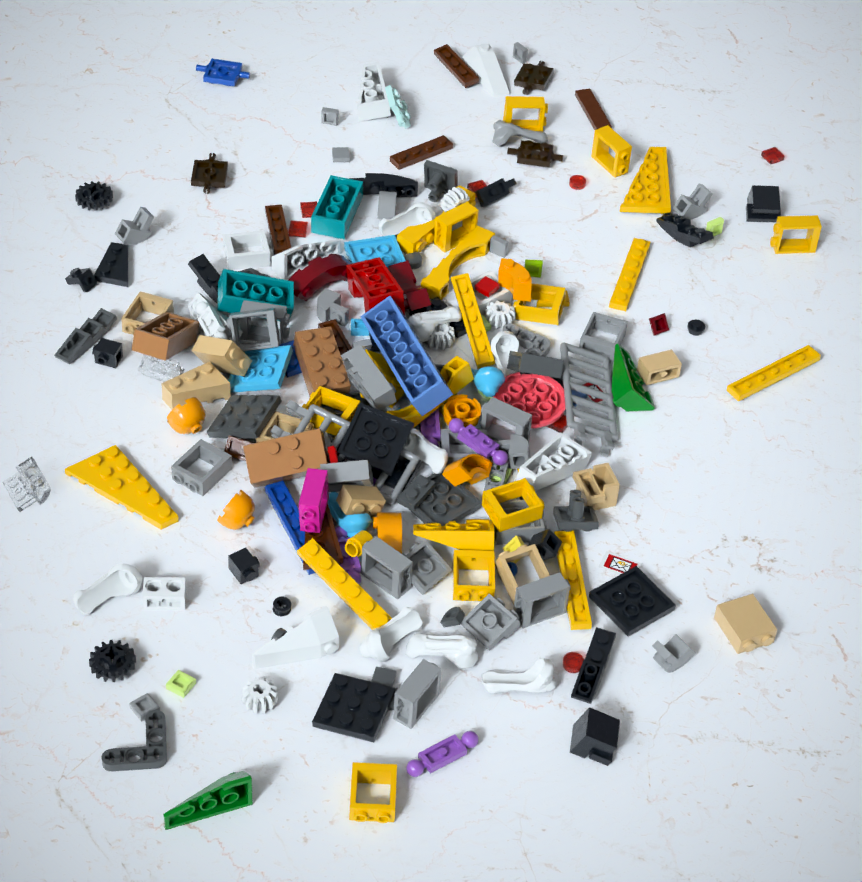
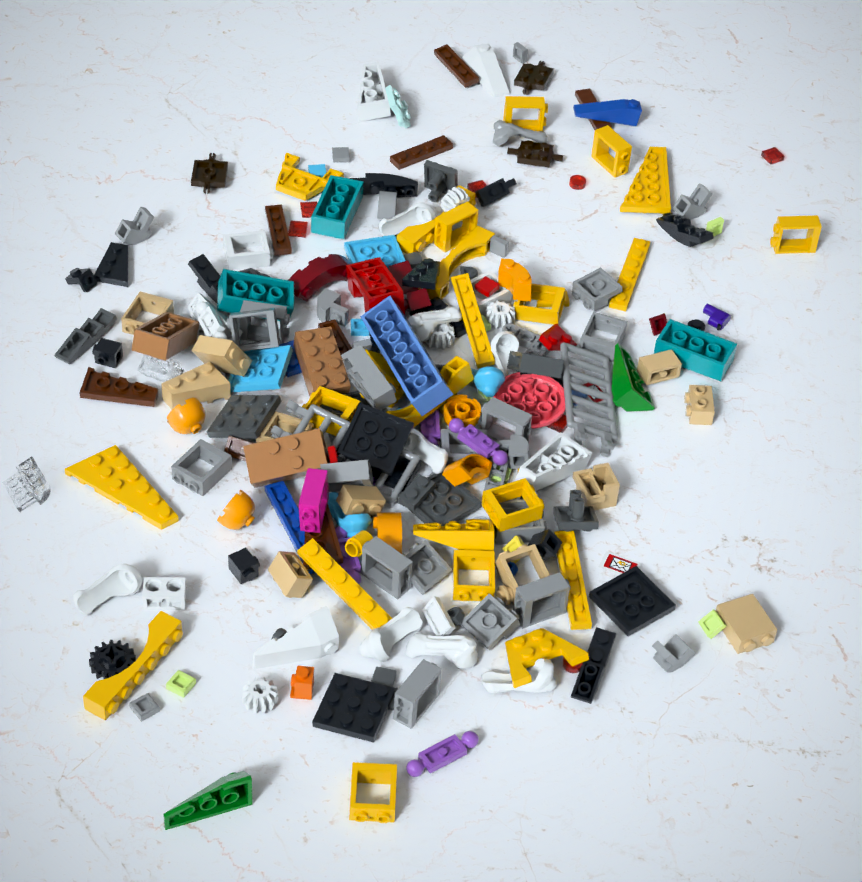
(94, 195): black gear -> none
(108, 388): none -> reddish brown wing
(109, 693): none -> yellow arch
(151, 749): dark grey beam -> none
(222, 72): blue plate -> none
(281, 601): black bush -> none
(290, 574): none -> tan brick
(297, 257): white wedge -> none
(300, 183): none -> yellow wing
(302, 683): none -> orange brick
(318, 170): none -> medium azure tile
(329, 116): light grey tile -> none
(423, 275): none -> black wing
(438, 617): none -> white tile
(470, 270): none -> dark grey tile
(505, 594): none -> tan plate
(534, 267): lime tile -> none
(538, 644): none -> yellow wing
(554, 337): none -> red wing
(595, 289): none -> light grey plate
(595, 736): black plate -> none
(615, 111): none -> blue wedge
(697, 349): none -> teal brick
(699, 404): none -> tan brick
(712, 624): none -> yellowish green tile
(718, 318): none -> dark purple piece
(763, 204): black plate -> none
(773, 373): yellow plate -> none

